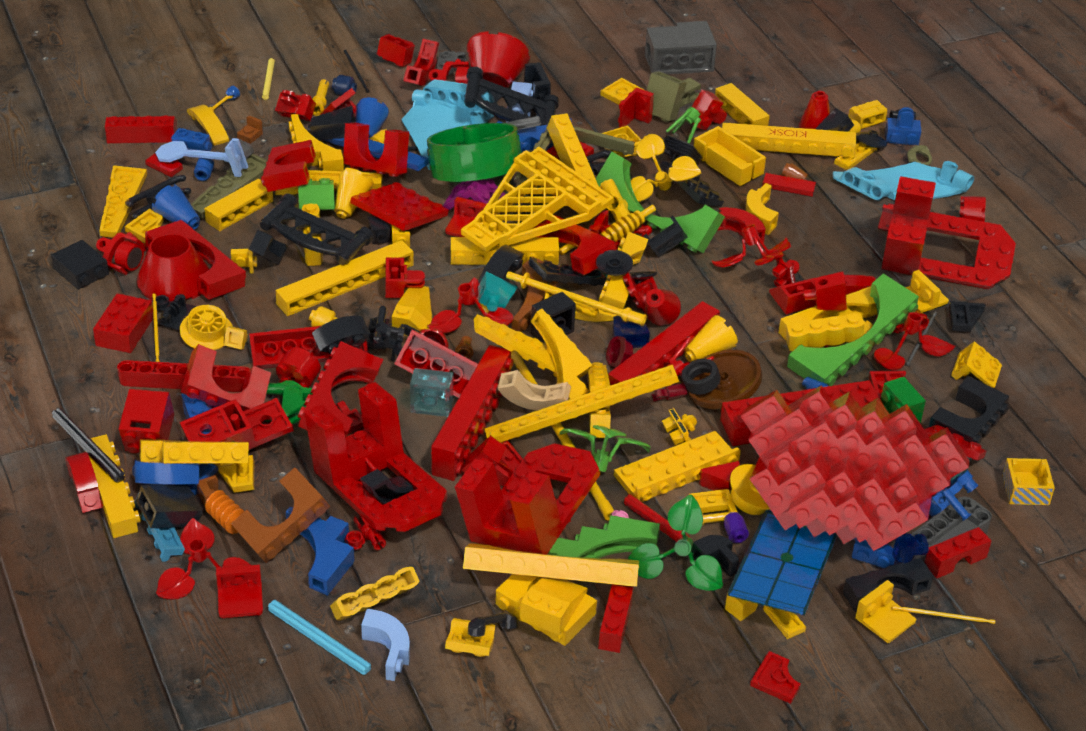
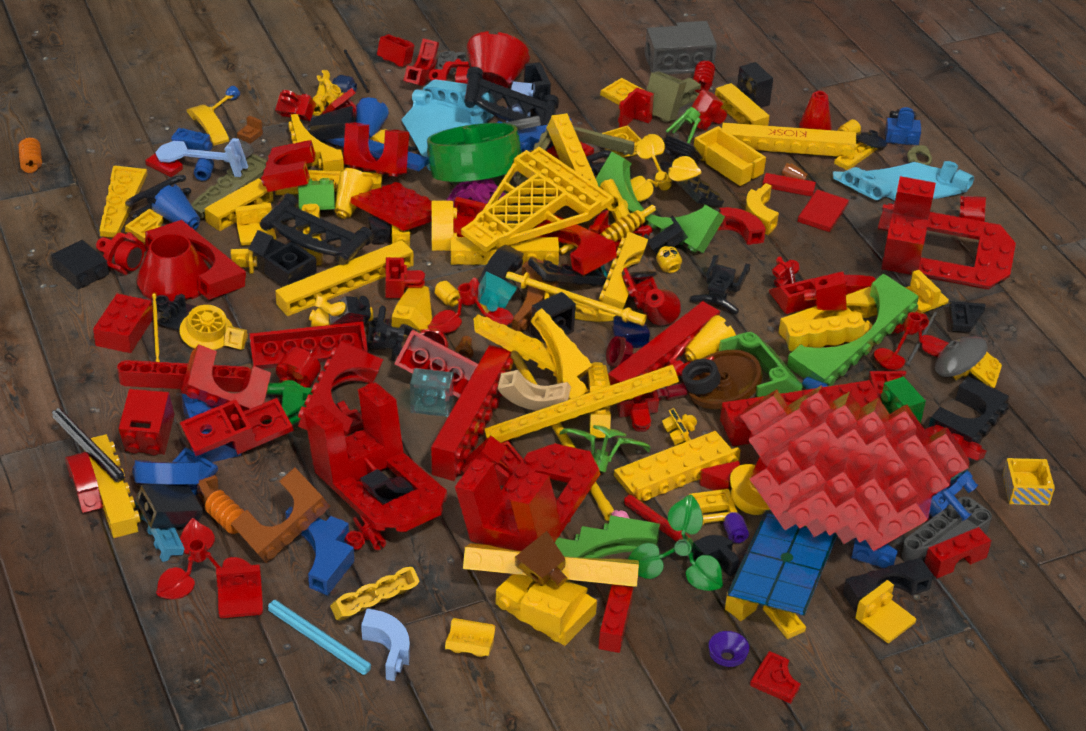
(30, 155): none -> orange piece
(140, 129): red slope -> none
(193, 451): yellow arch -> none
(238, 475): yellow wing -> none
(249, 219): none -> yellow bracket
(268, 79): light yellow bar -> none
(289, 264): none -> black brick
(332, 90): none -> yellow piece
(345, 329): black brick -> none
(347, 309): none -> torso
(442, 225): none -> yellow brick
(447, 293): none -> yellow brick
(478, 625): black bar -> none
(542, 561): none -> reddish brown torso
(614, 262): black dish -> none
(639, 409): none -> red brick
(669, 259): none -> yellow head
(704, 75): none -> red piece
(720, 283): none -> black piece
(730, 643): none -> dark purple piece
(752, 237): red plant -> none
(755, 83): none -> black brick
(778, 372): none -> bright green windscreen
(823, 210): none -> red tile
(836, 122): black slope -> none
(868, 114): yellow brick -> none
(908, 545): clear blue piece -> none
(942, 614): yellow piece -> none
(960, 355): none -> dark grey dish

